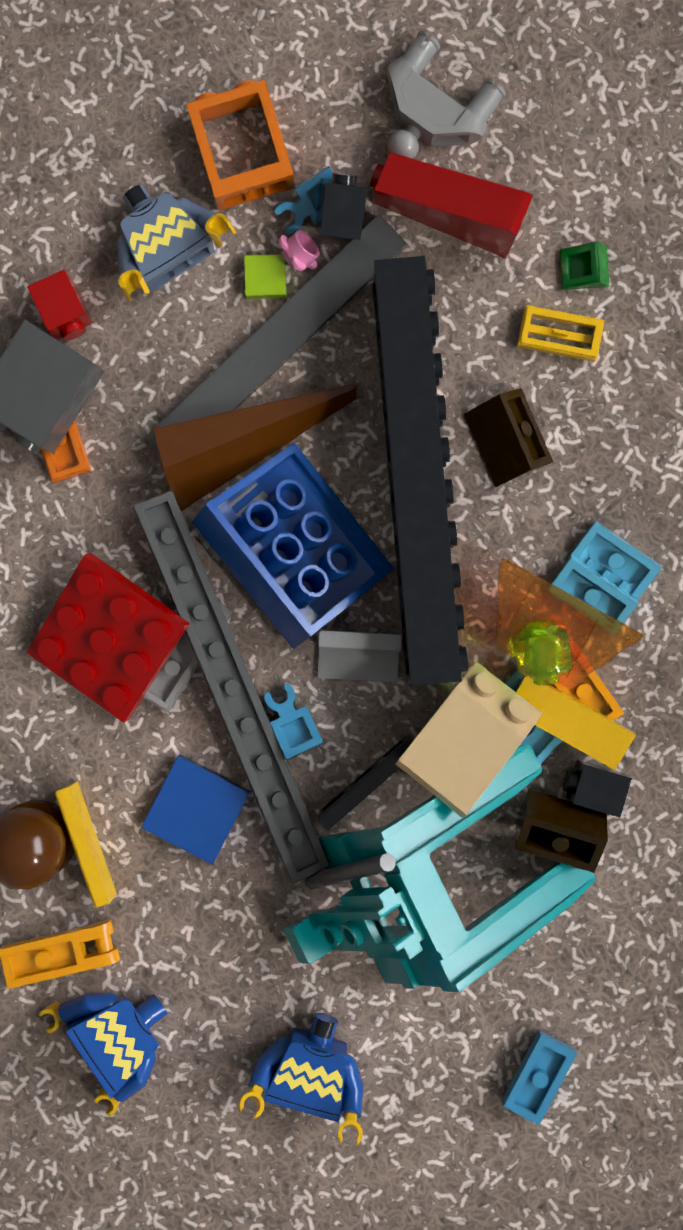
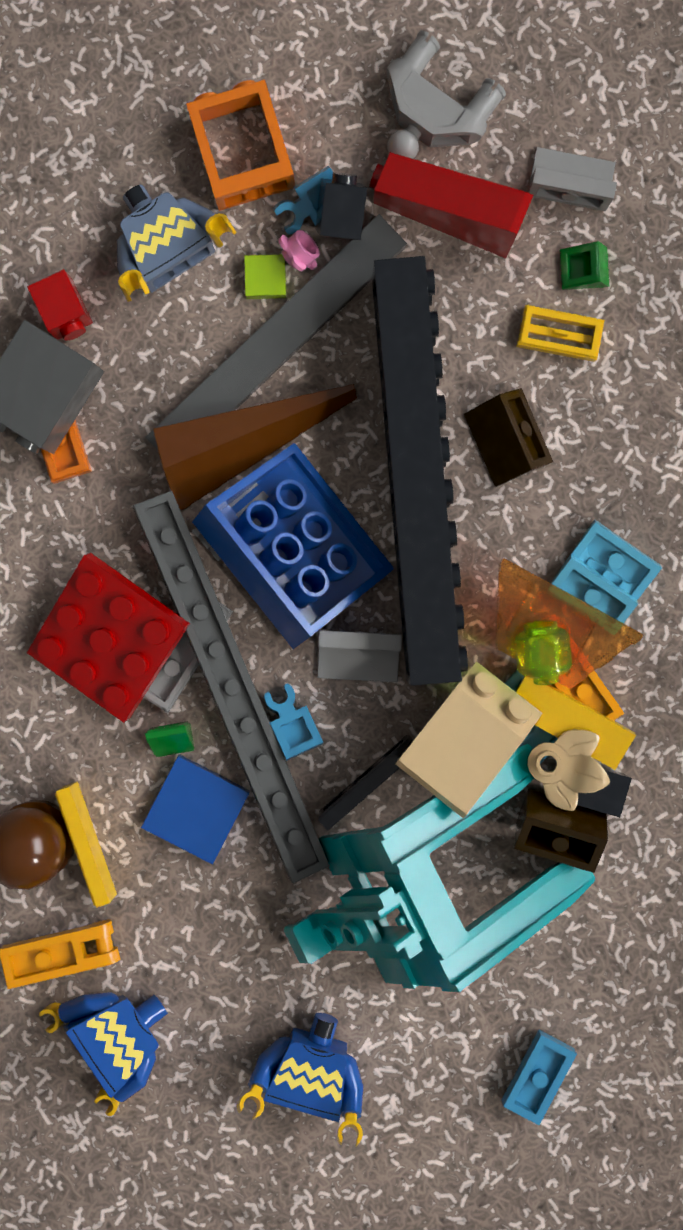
(170, 739): none -> green slope
(351, 871): dark grey bar -> none
(572, 179): none -> light grey panel
(574, 769): none -> tan plate

